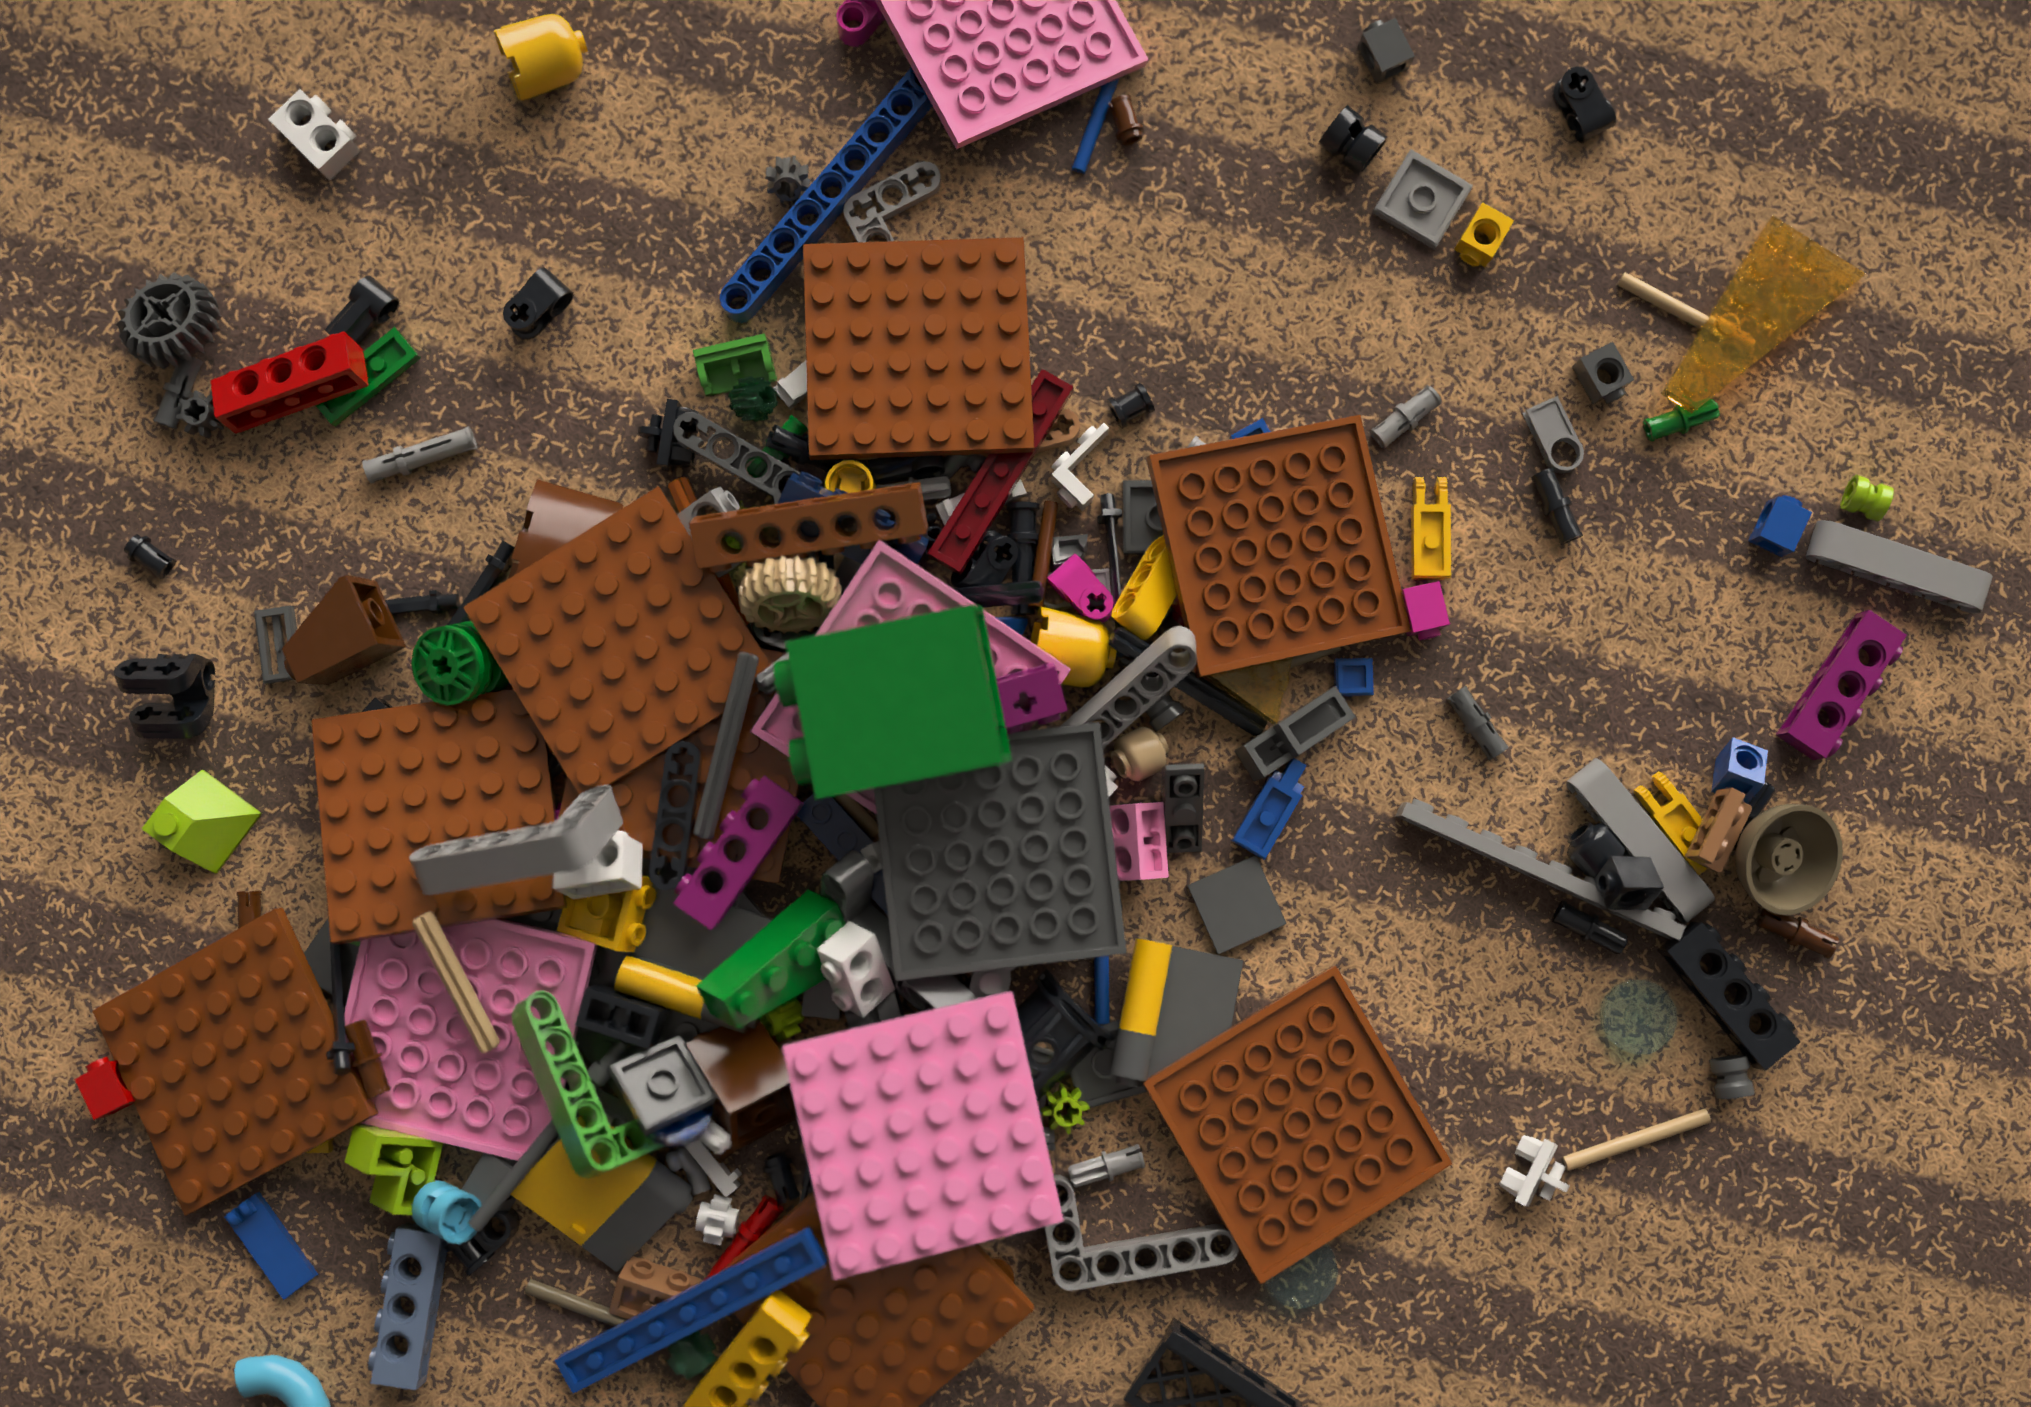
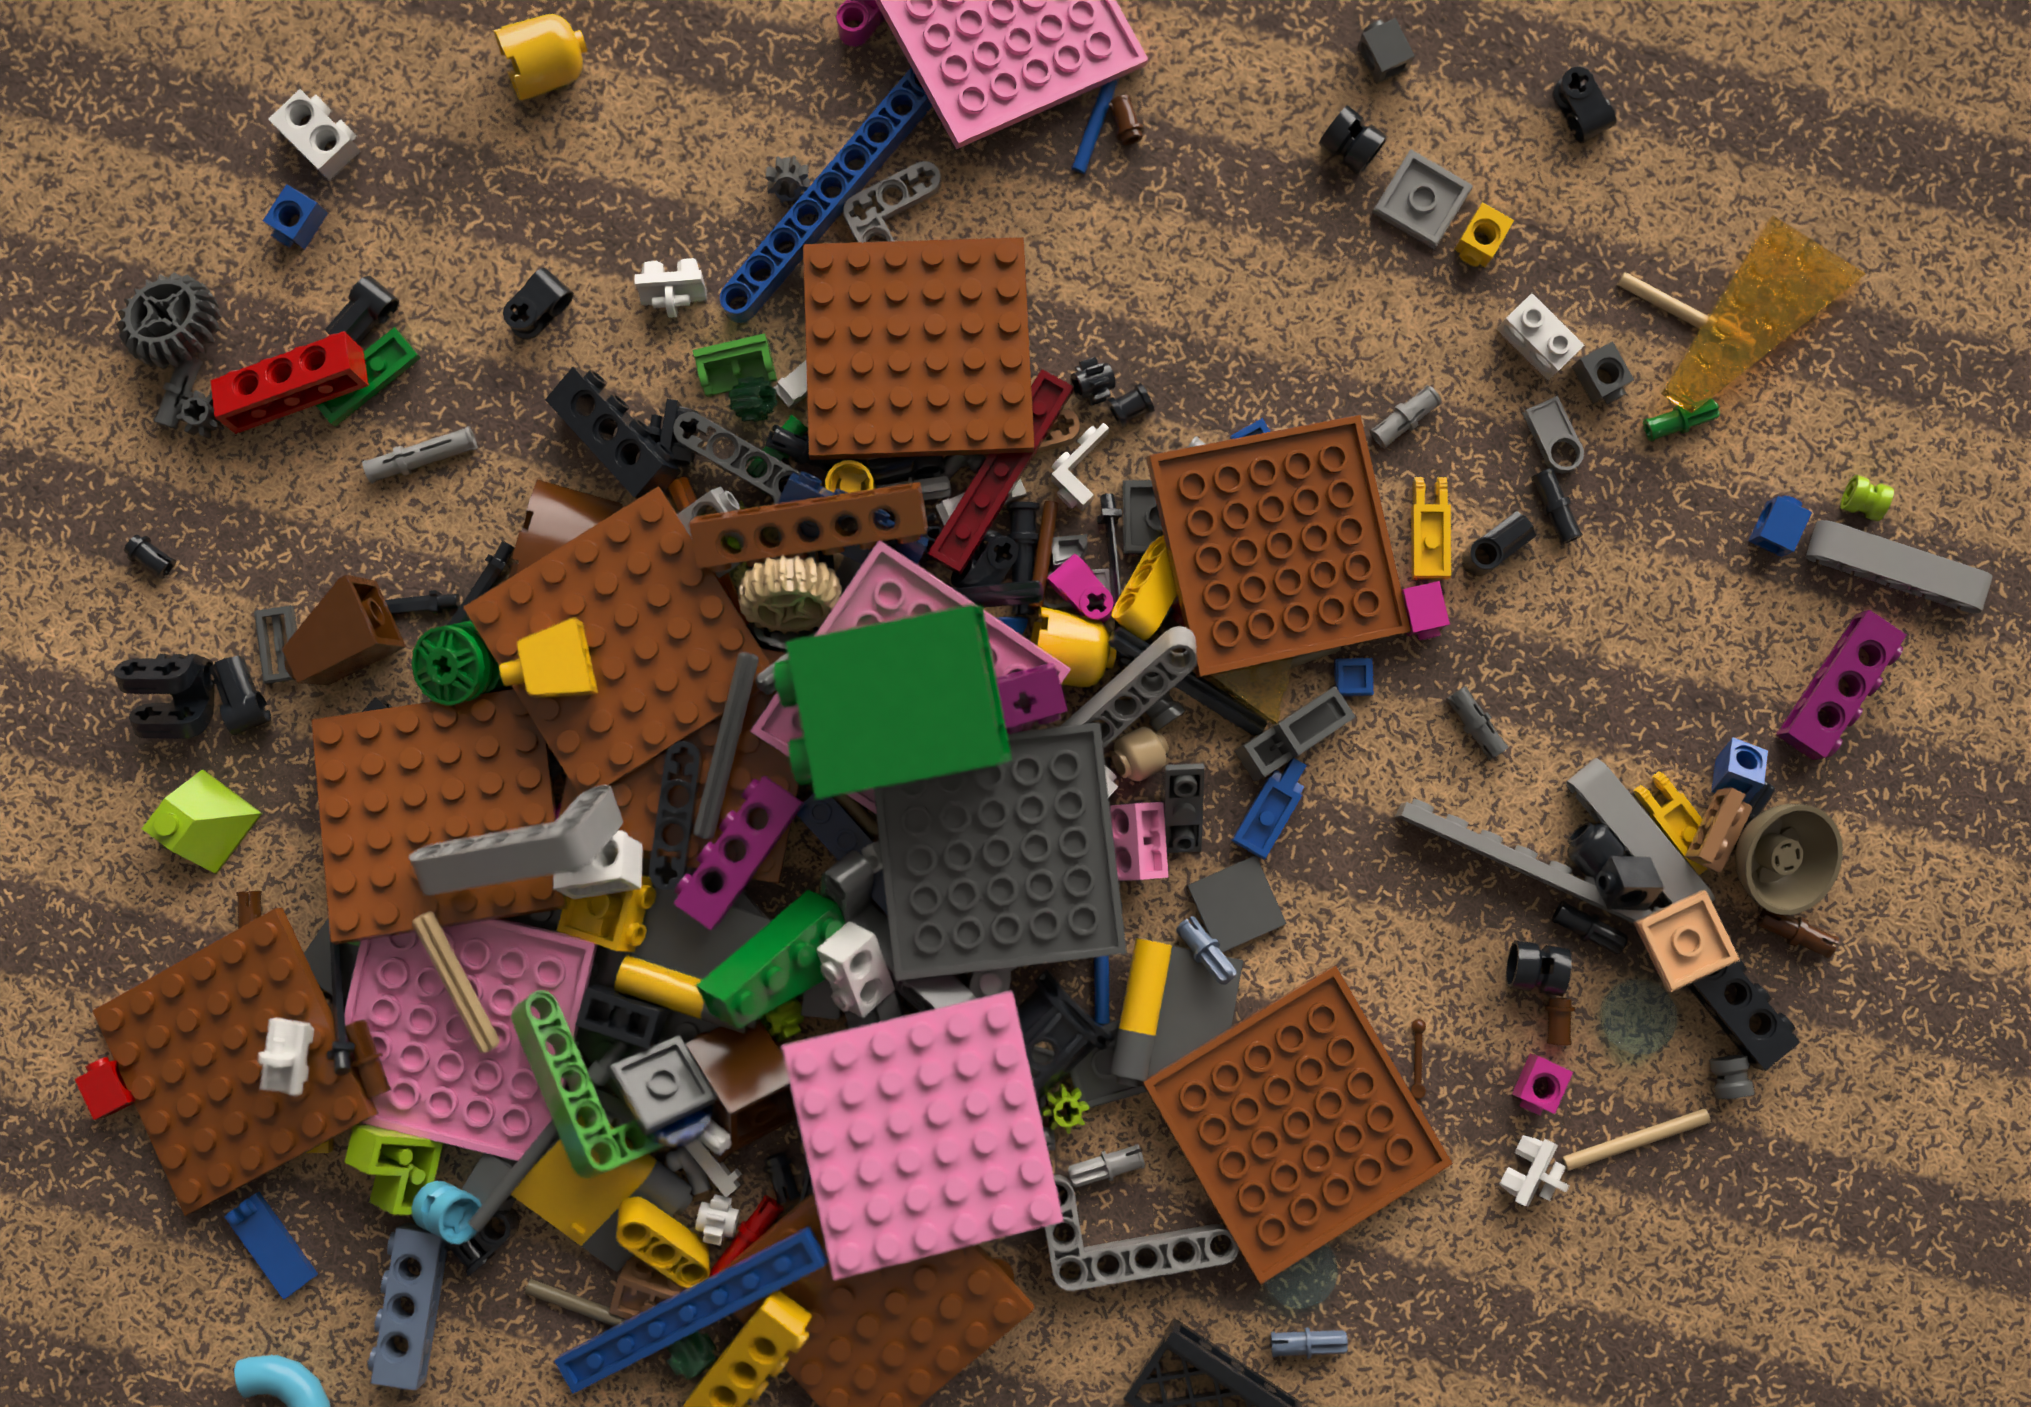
(242, 704): none -> black piece
(286, 1056): none -> white hips
(292, 203): none -> blue brick
(553, 662): none -> yellow torso
(574, 402): none -> black brick
(662, 1242): none -> yellow beam
(671, 288): none -> white hips
(1093, 381): none -> black gear
(1206, 950): none -> sand blue axle
(1309, 1343): none -> sand blue axle
(1417, 1089): none -> reddish brown hinge
(1499, 544): none -> black piece
(1525, 968): none -> black wheel
(1540, 336): none -> white brick
(1557, 1083): none -> dark pink brick
(1559, 1021): none -> reddish brown pin
(1686, 941): none -> light nougat plate

